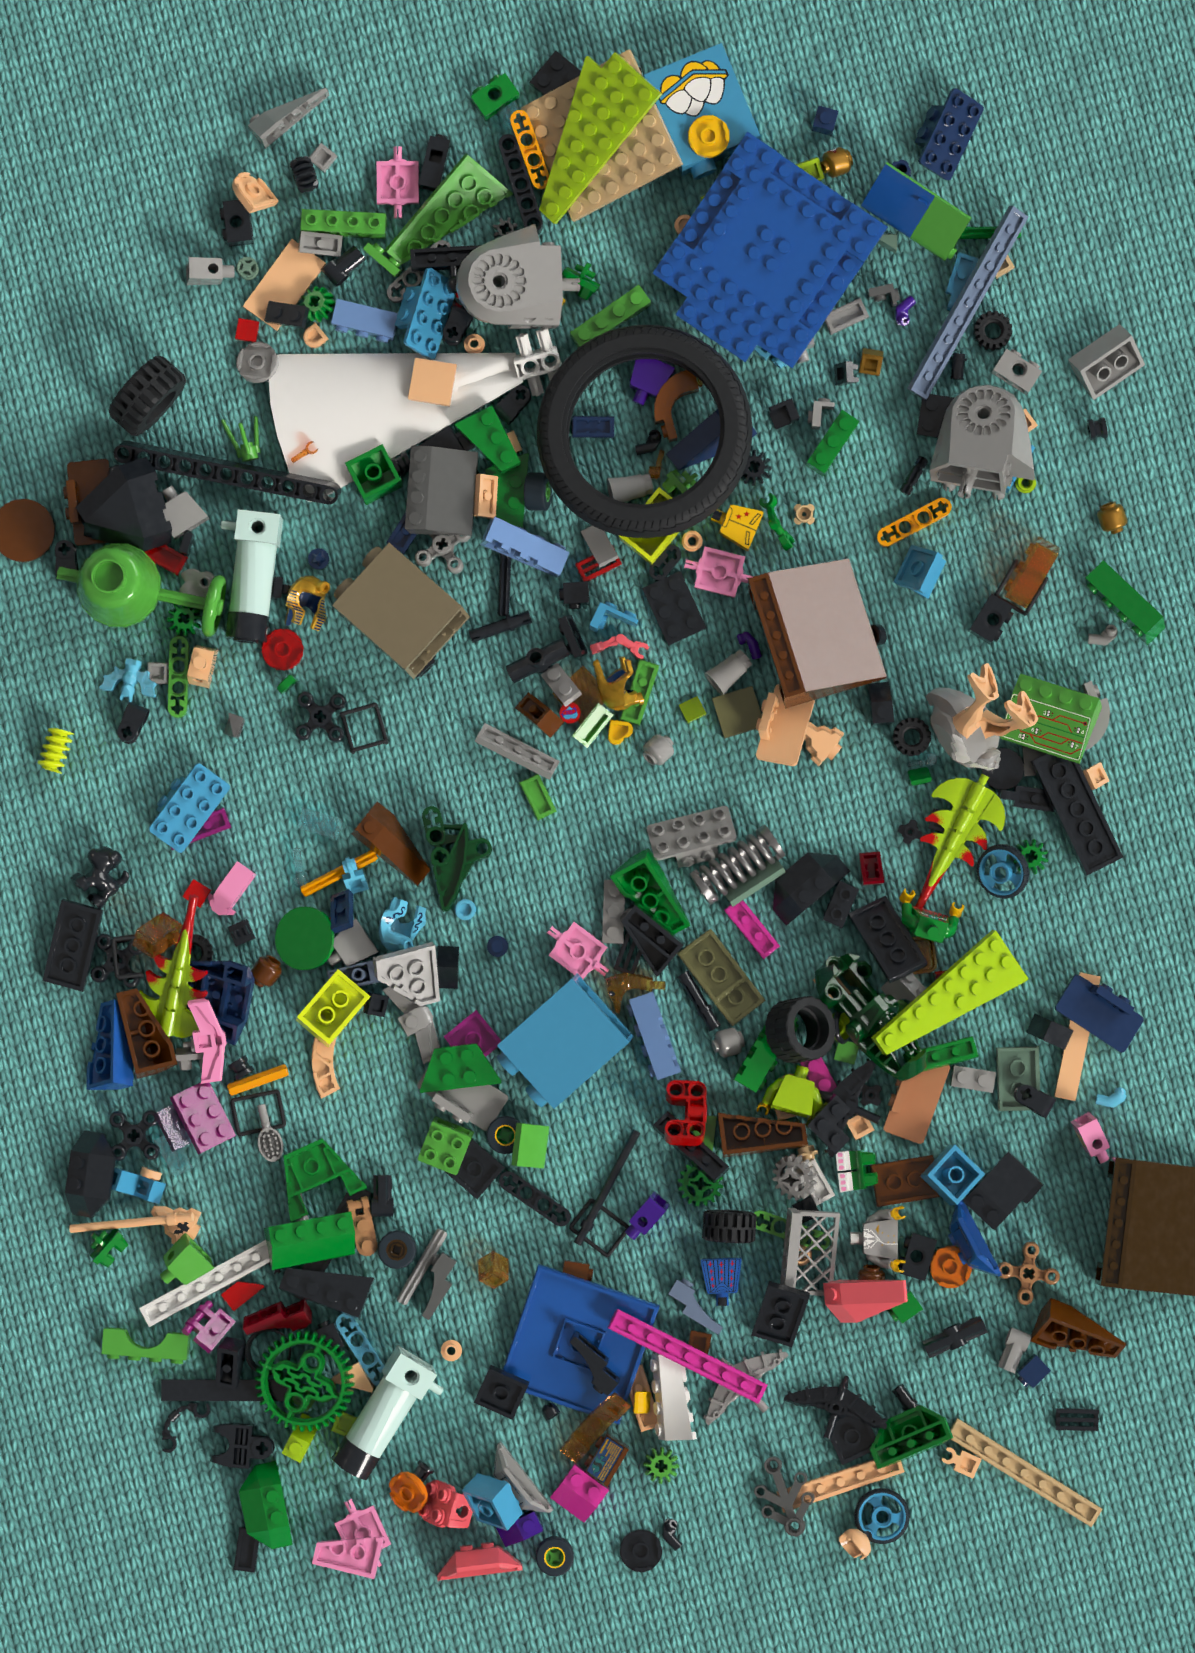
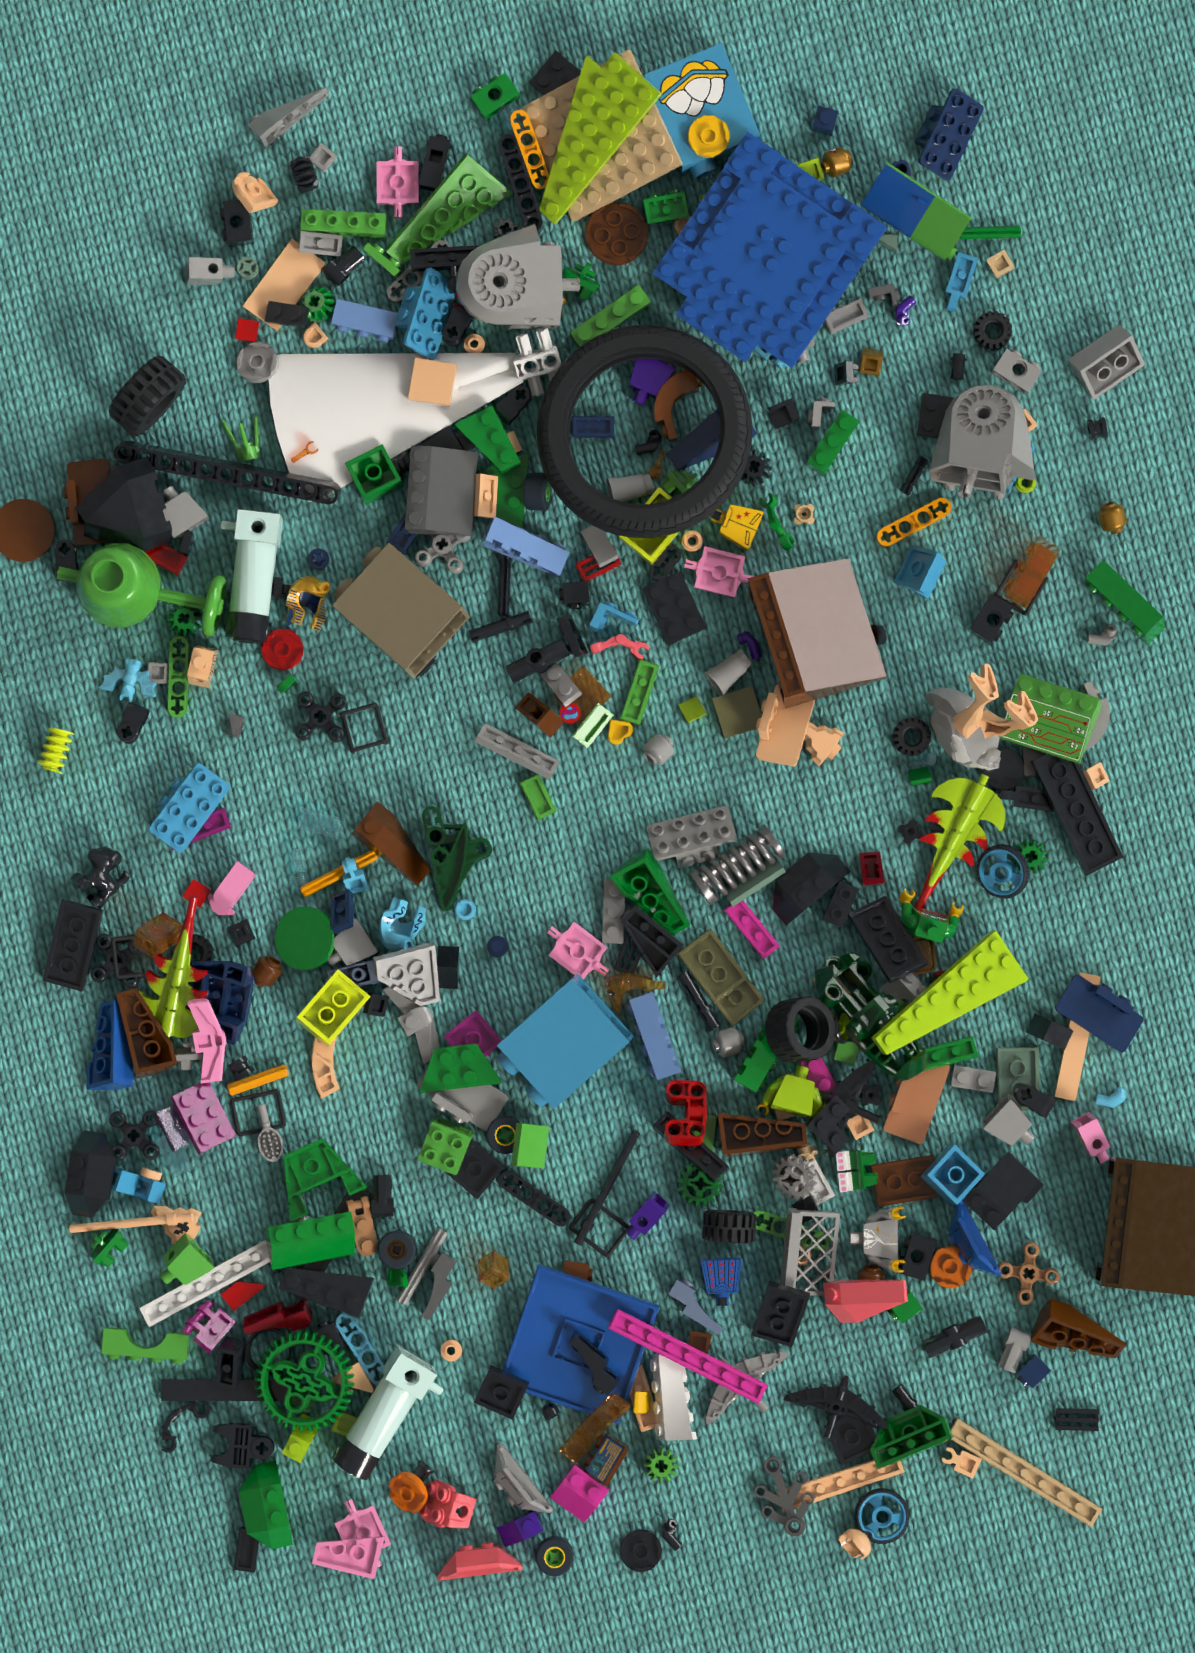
(193, 582): light grey plate -> none
(397, 1277): none -> green tile
(492, 1501): dark azure brick -> none
(613, 688): pearl gold piece -> none
(616, 234): none -> reddish brown tile
(666, 207): none -> green bracket
(880, 703): black slope -> none
(967, 302): sand blue plate -> none
(1009, 1122): none -> light grey torso

